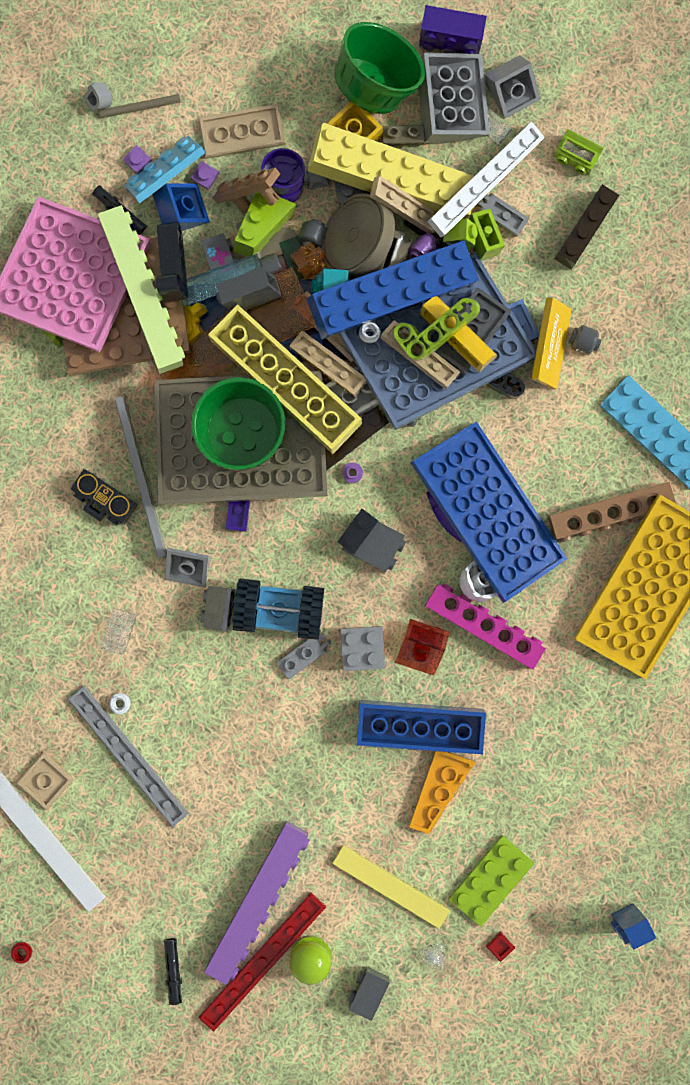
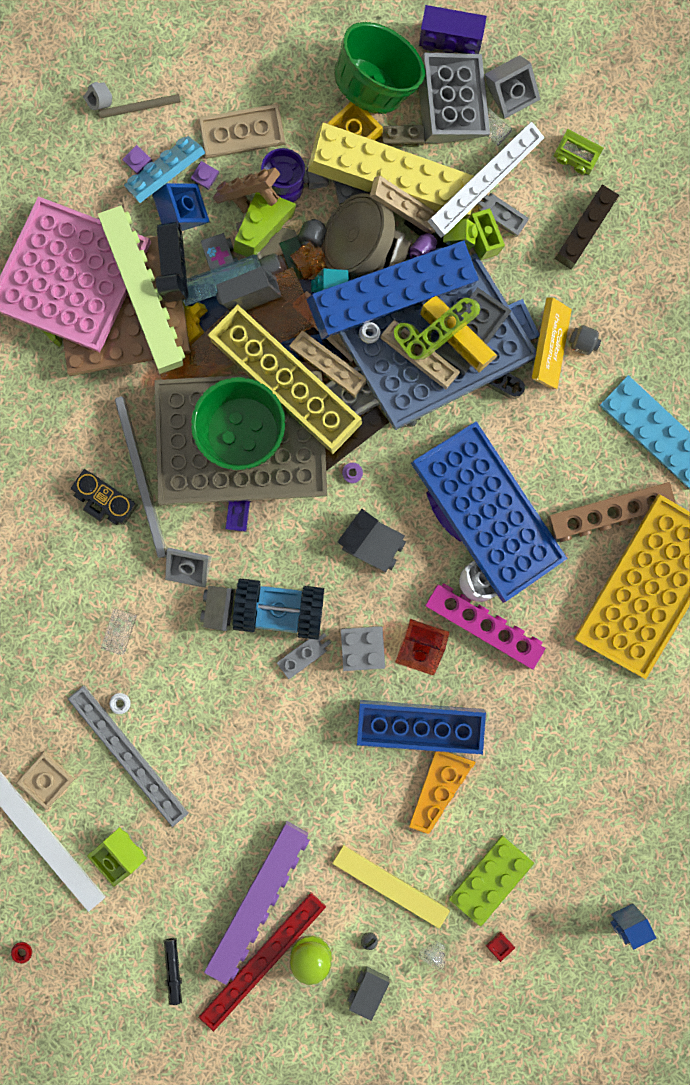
(101, 194): black pin -> none
(117, 857): none -> lime slope
(368, 937): none -> dark grey hinge

